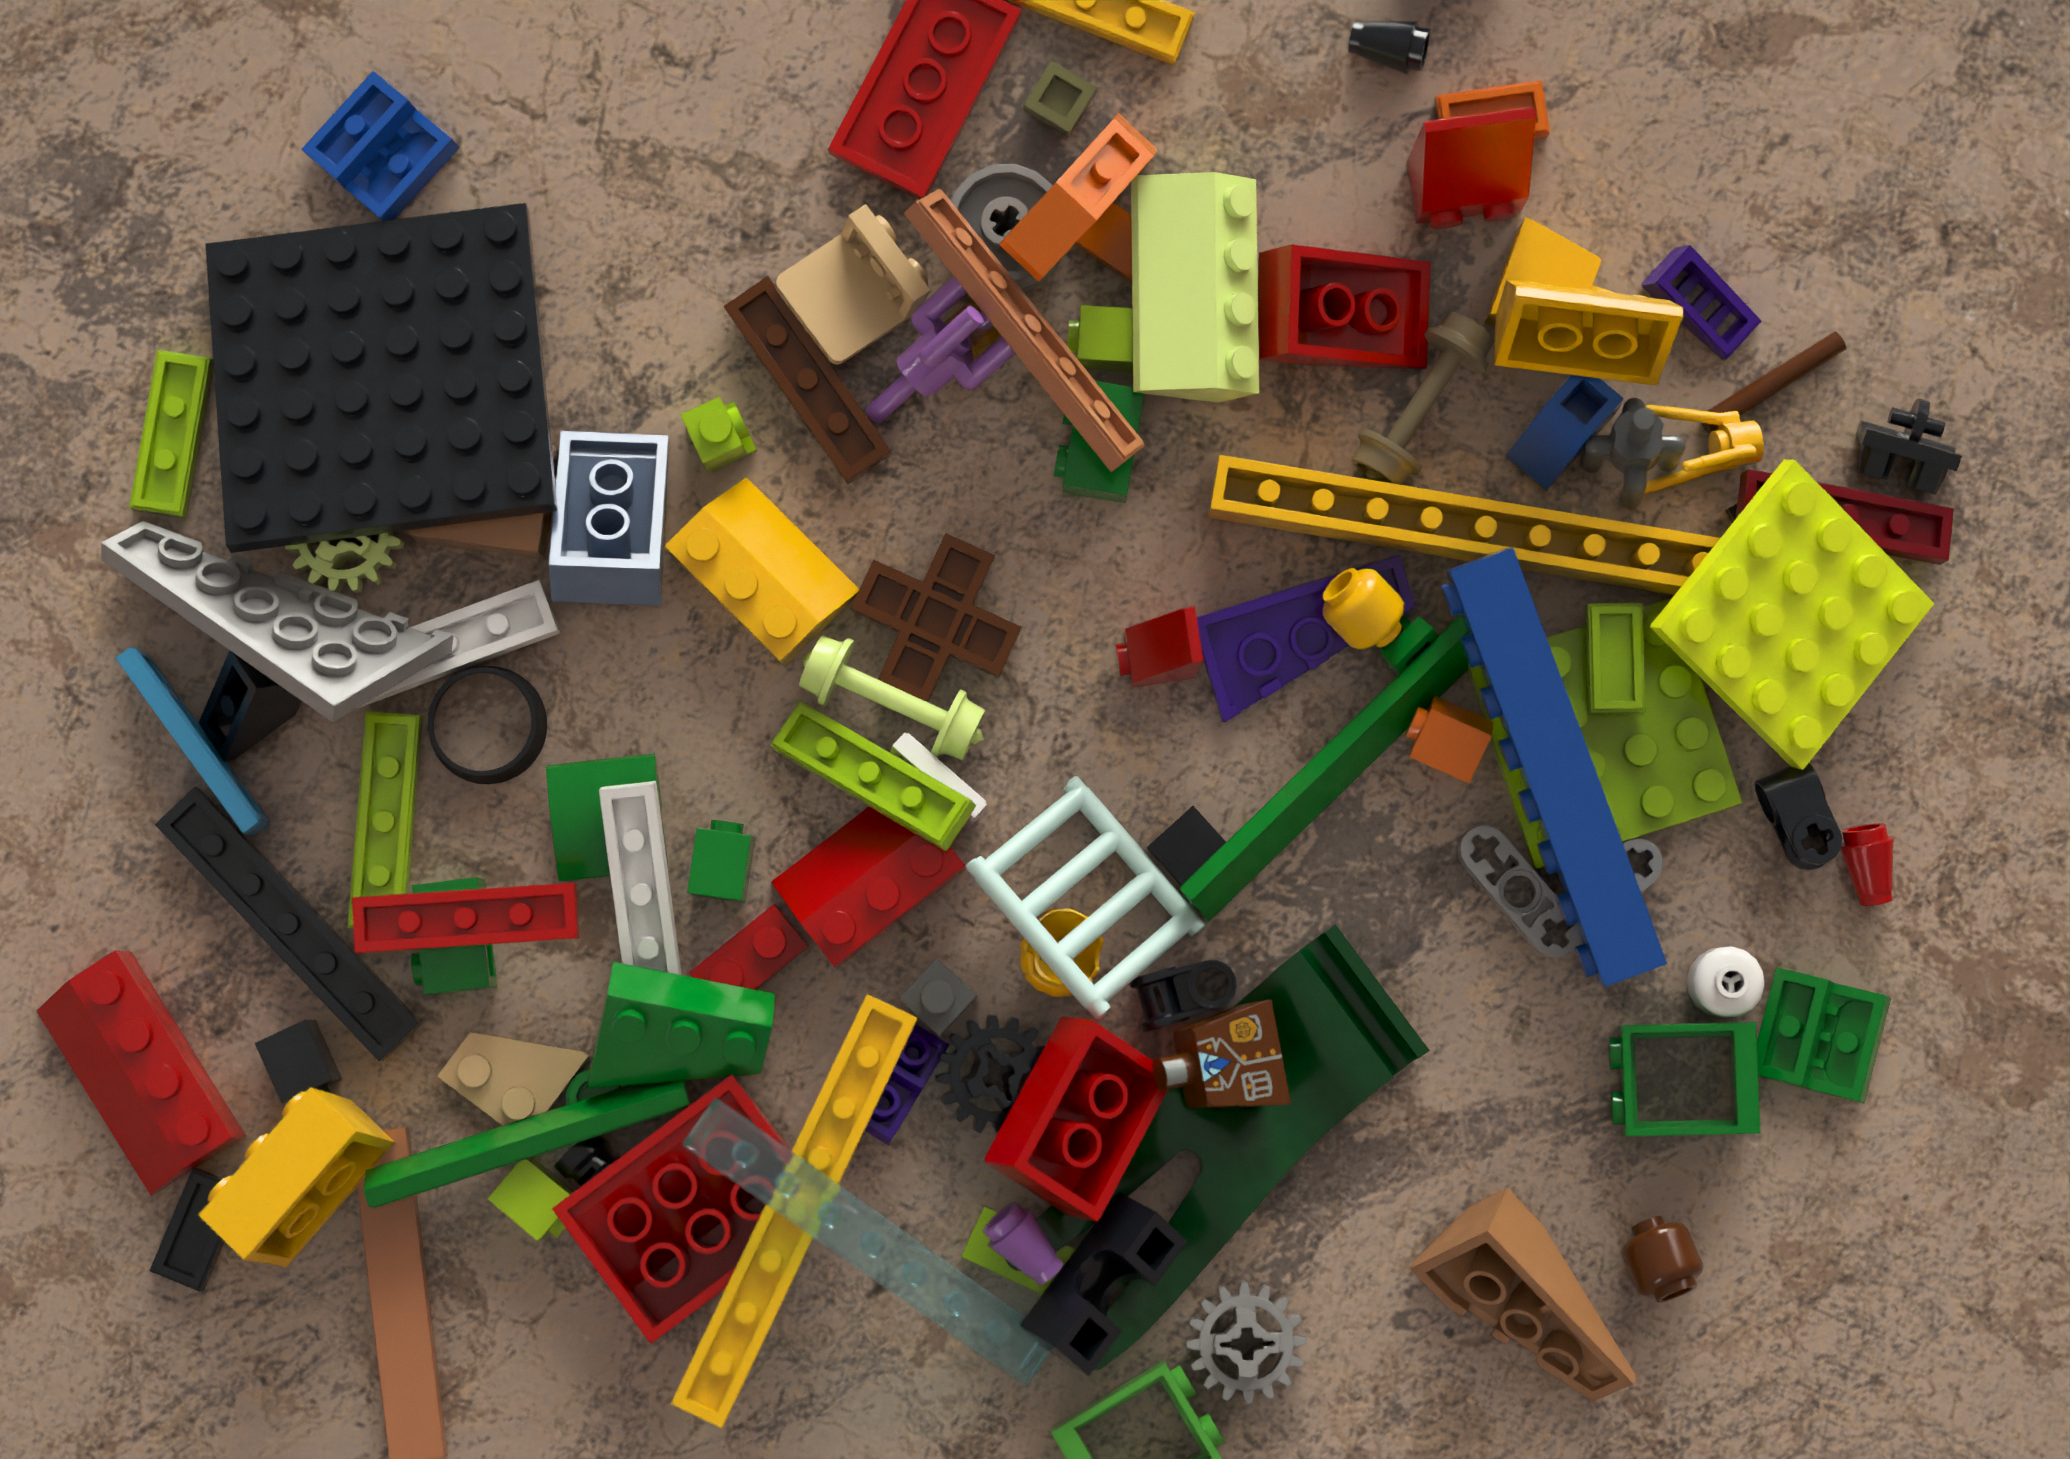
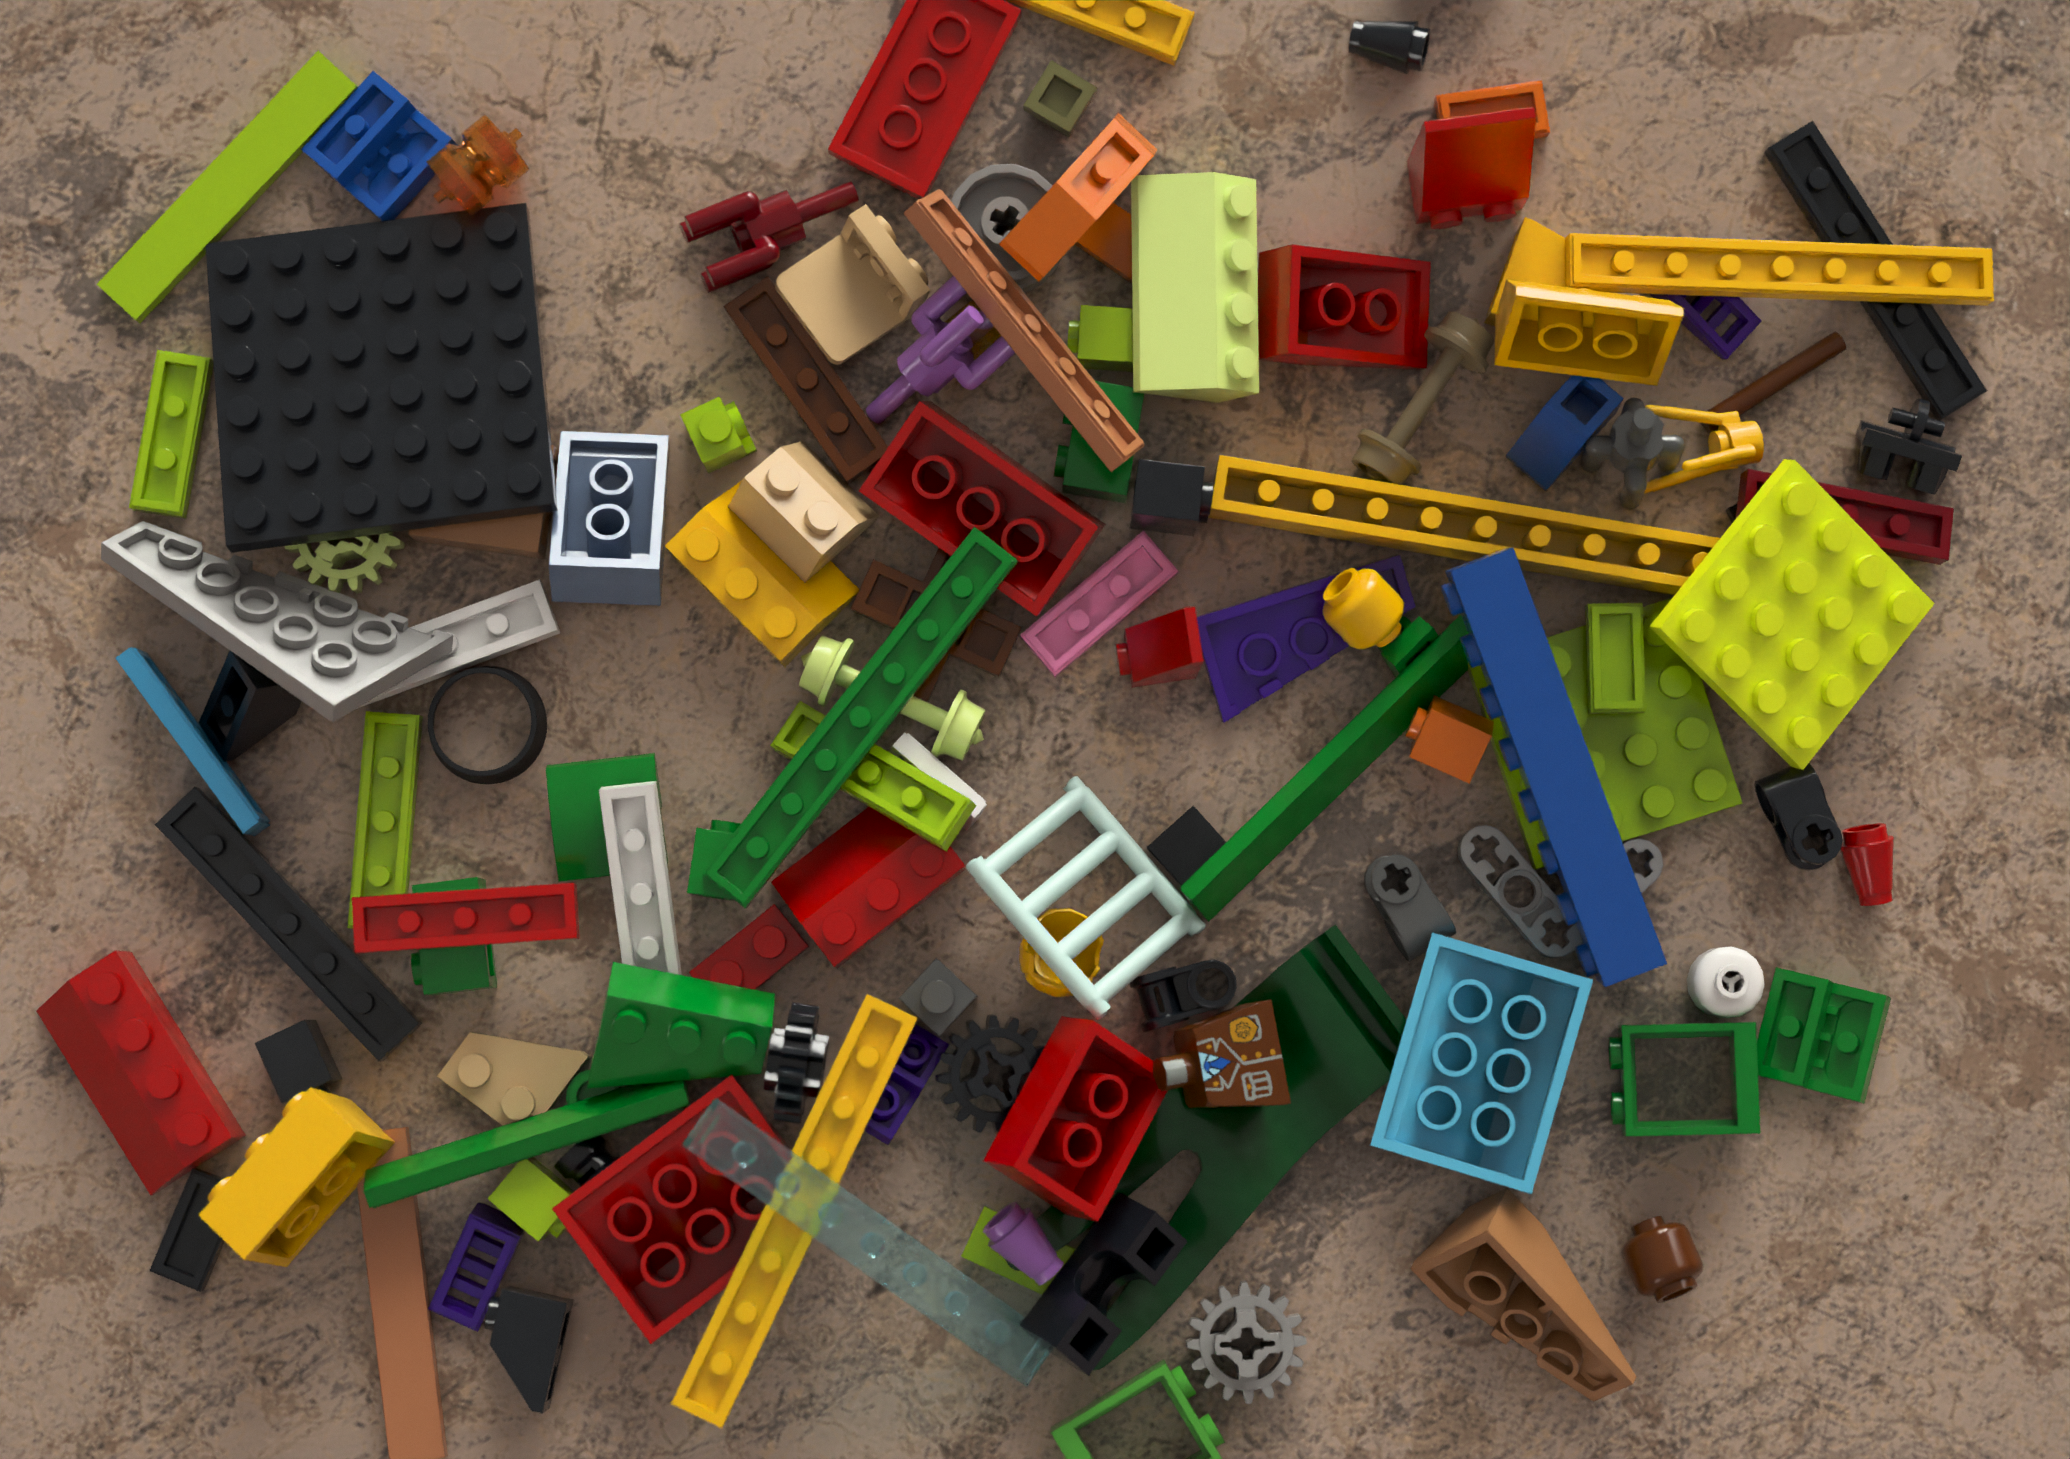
(227, 188): none -> lime tile
(477, 165): none -> clear orange wheel
(492, 1223): none -> dark purple slope
(529, 1340): none -> black slope
(759, 229): none -> dark red plant
(796, 1063): none -> black gear
(801, 509): none -> tan slope
(860, 717): none -> green tile
(951, 479): none -> red slope
(1099, 604): none -> bright pink tile
(1170, 498): none -> black brick
(1412, 911): none -> dark grey piece
(1481, 1063): none -> medium azure slope
(1779, 269): none -> yellow tile
(1842, 216): none -> black tile

